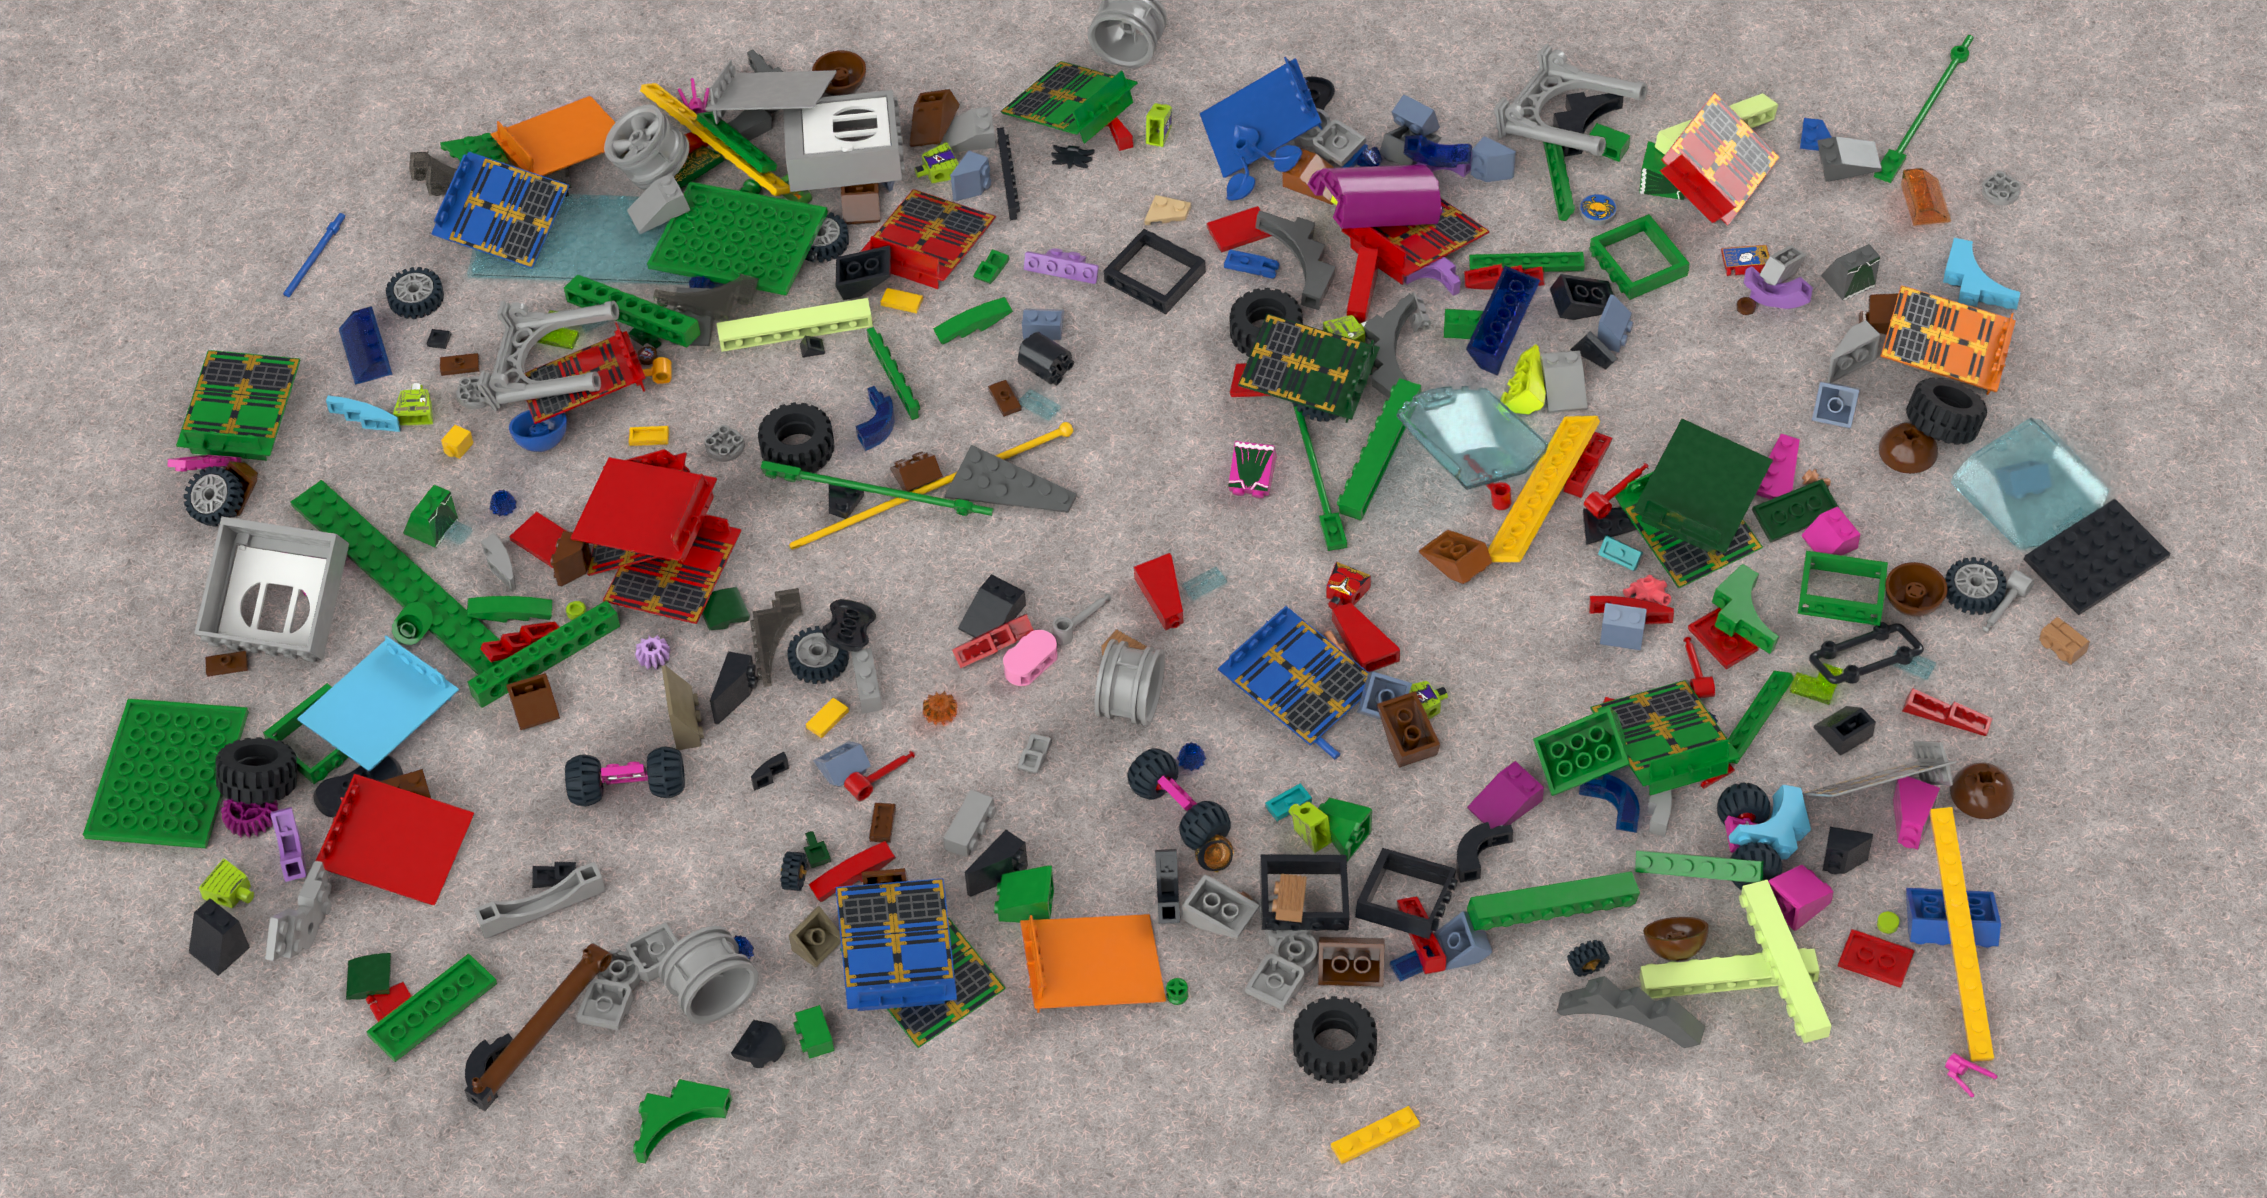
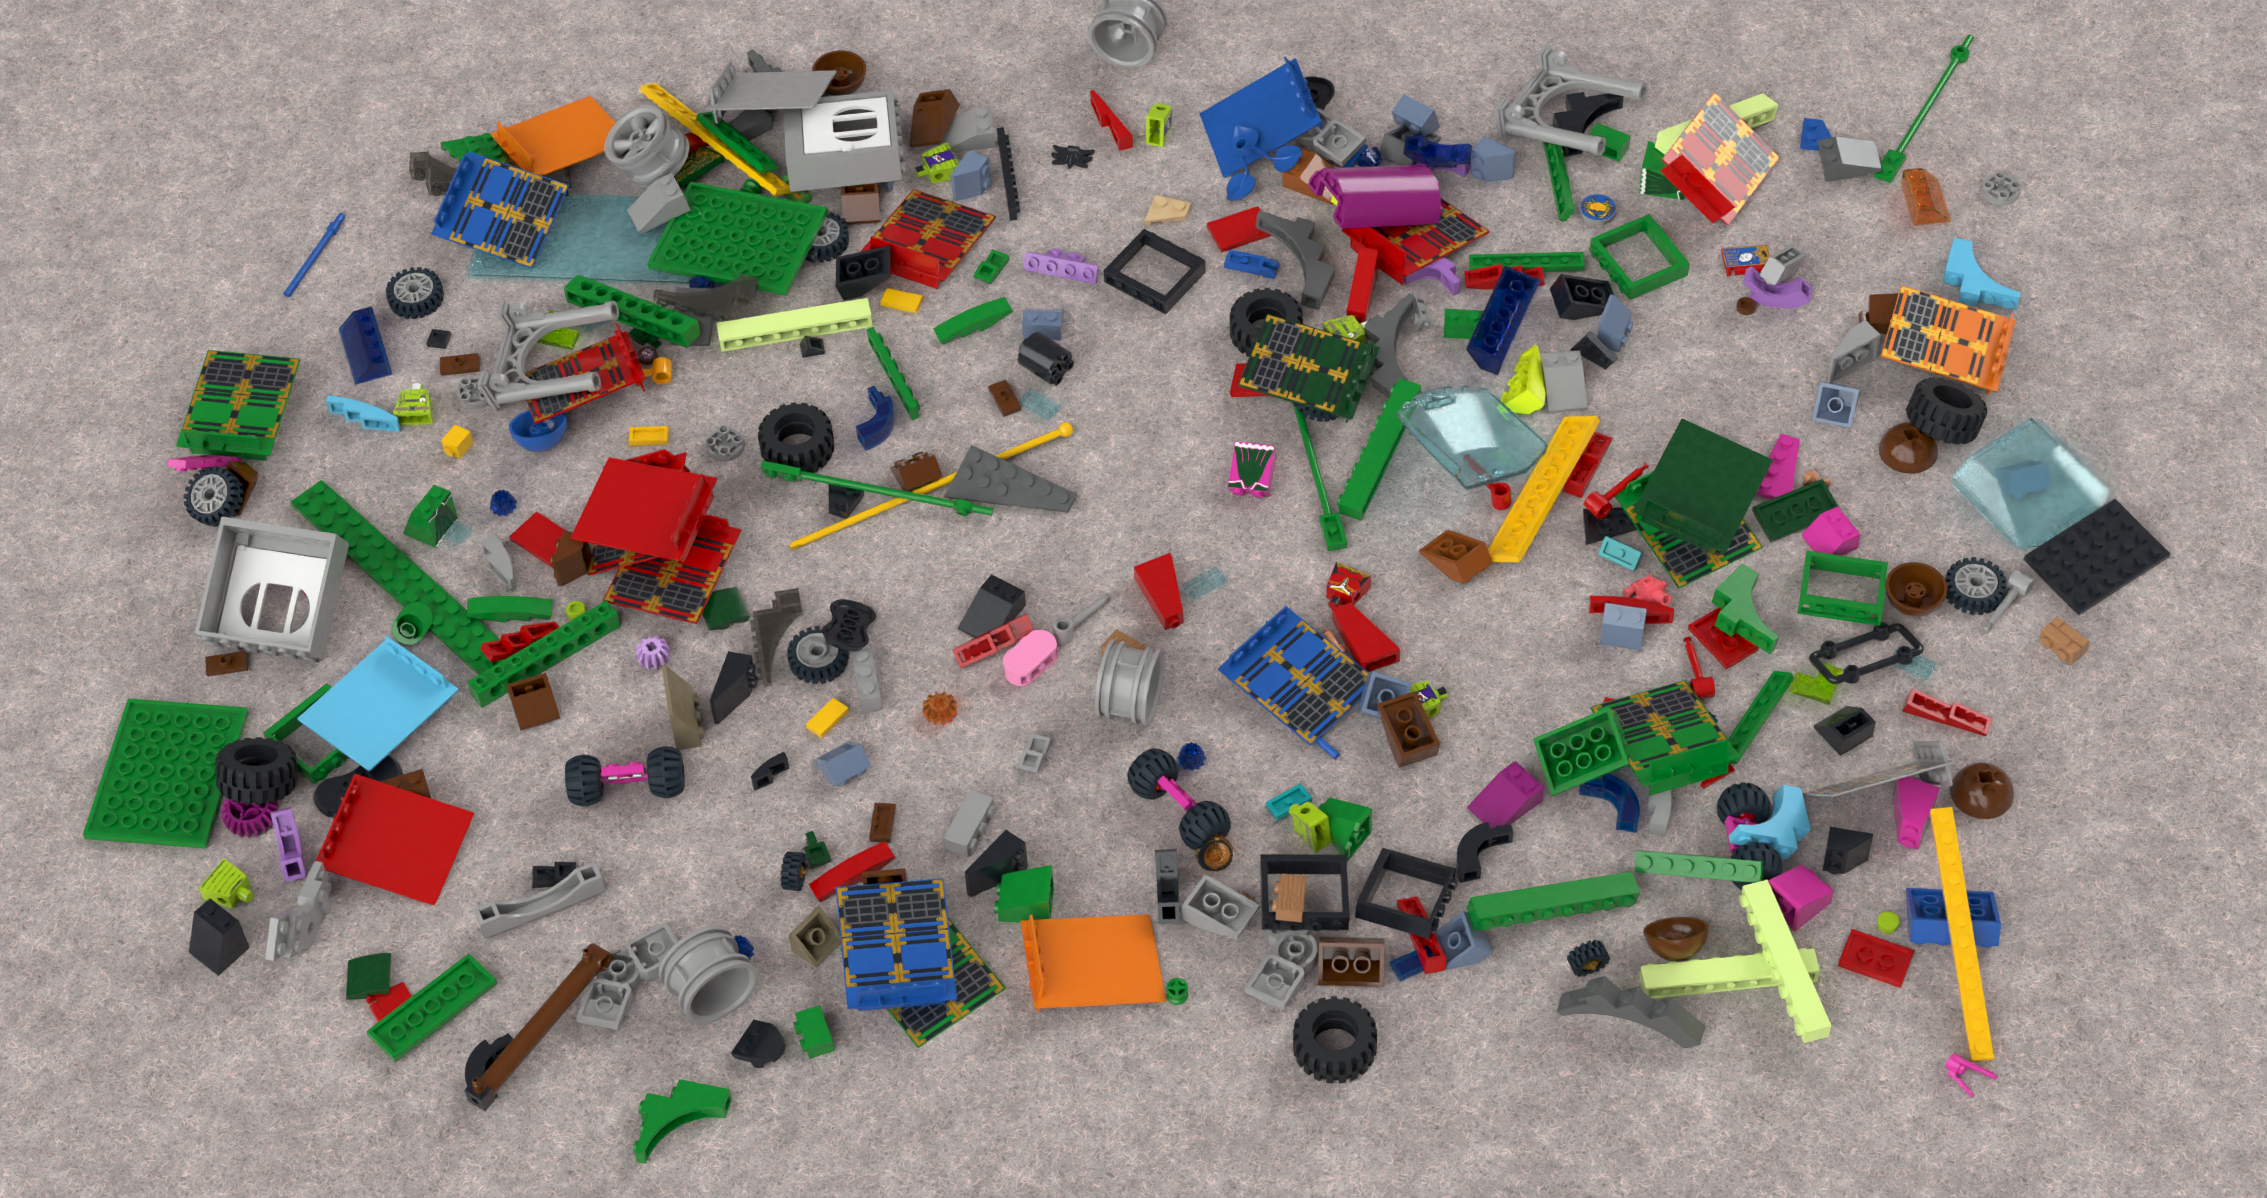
(695, 103): dark pink plant -> none
(861, 786): red piece -> none
(1073, 99): green door -> none
(1375, 1135): yellow plate -> none
(1853, 272): dark grey slope -> none

